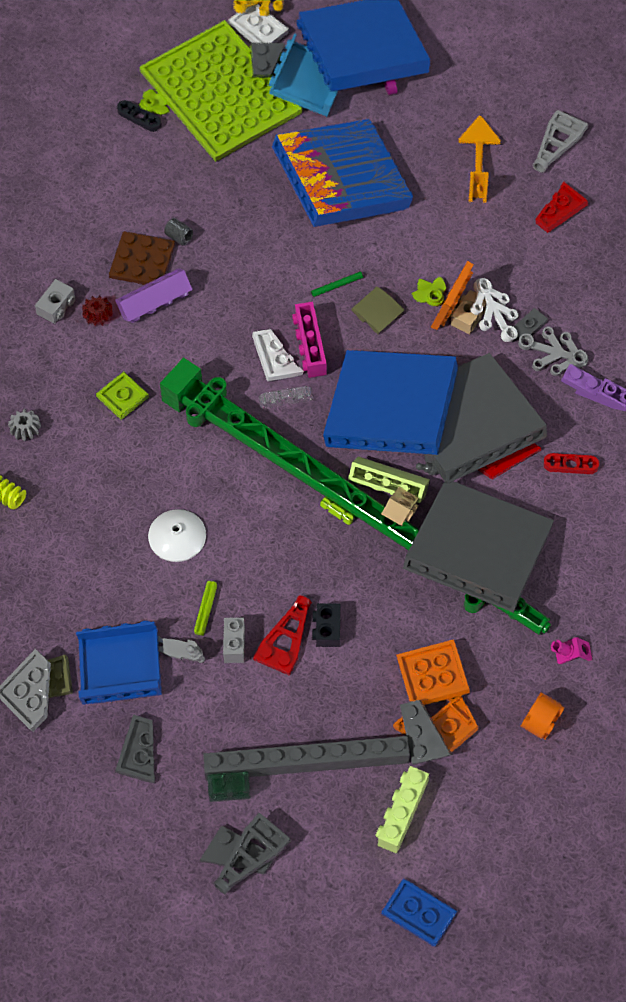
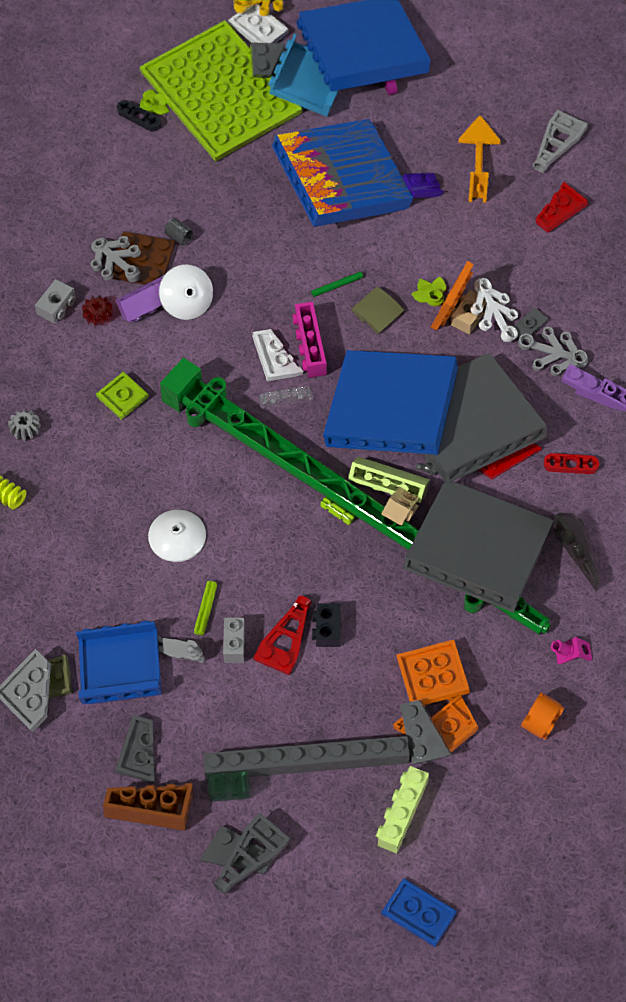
(102, 246): none -> light grey plant
(150, 805): none -> dark orange wedge
(174, 292): none -> white dish
(423, 185): none -> dark purple plate
(573, 537): none -> clear smoke wedge

